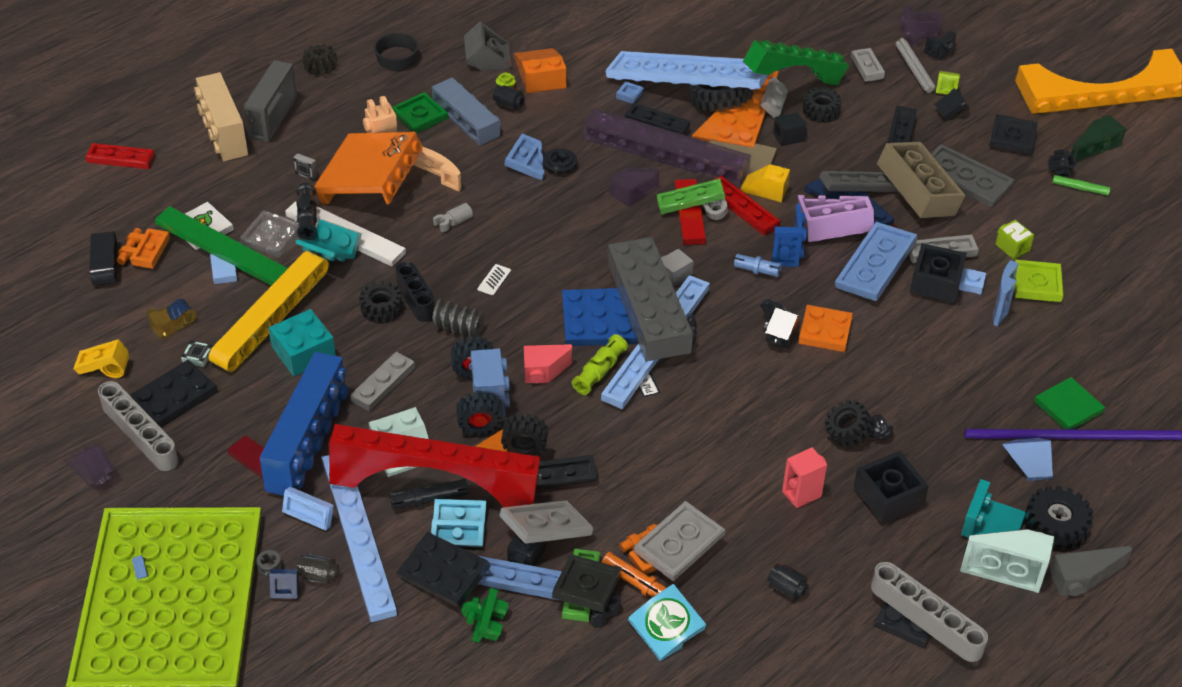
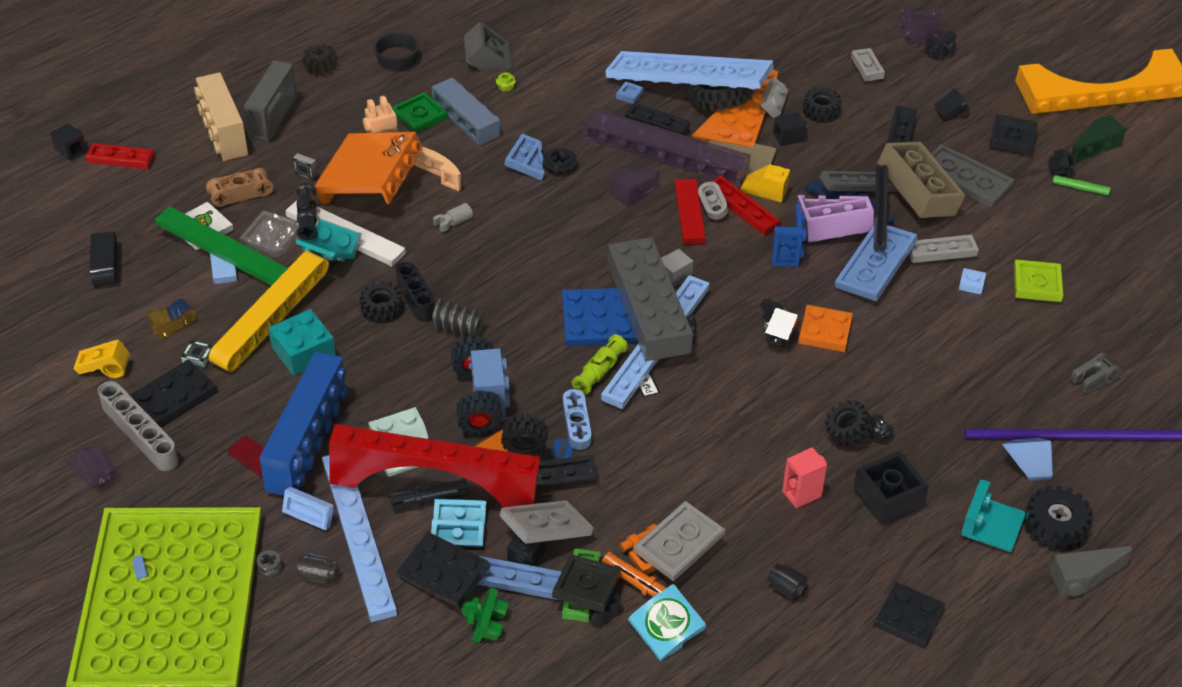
(68, 141): none -> black brick
(148, 247): orange plate -> none
(239, 187): none -> medium nougat piece
(284, 583): dark blue tile -> none
(382, 381): light grey plate -> none
(494, 279): white sticker -> none
(509, 97): black brick -> none
(541, 70): orange slope -> none
(546, 362): coral slope -> none
(561, 448): none -> blue sticker
(574, 427): none -> light blue beam
(690, 196): bright green tile -> none
(757, 265): medium blue pin -> none
(770, 57): green arch -> none
(880, 216): none -> black axle
(915, 65): light grey axle -> none
(929, 611): light grey beam -> none
(938, 272): black brick -> none
(947, 82): lime tile -> none
(1005, 293): medium blue slope -> none
(1009, 557): light aqua slope -> none
(1014, 239): lime brick -> none
(1069, 404): green tile -> none
(1096, 373): none -> dark grey piece

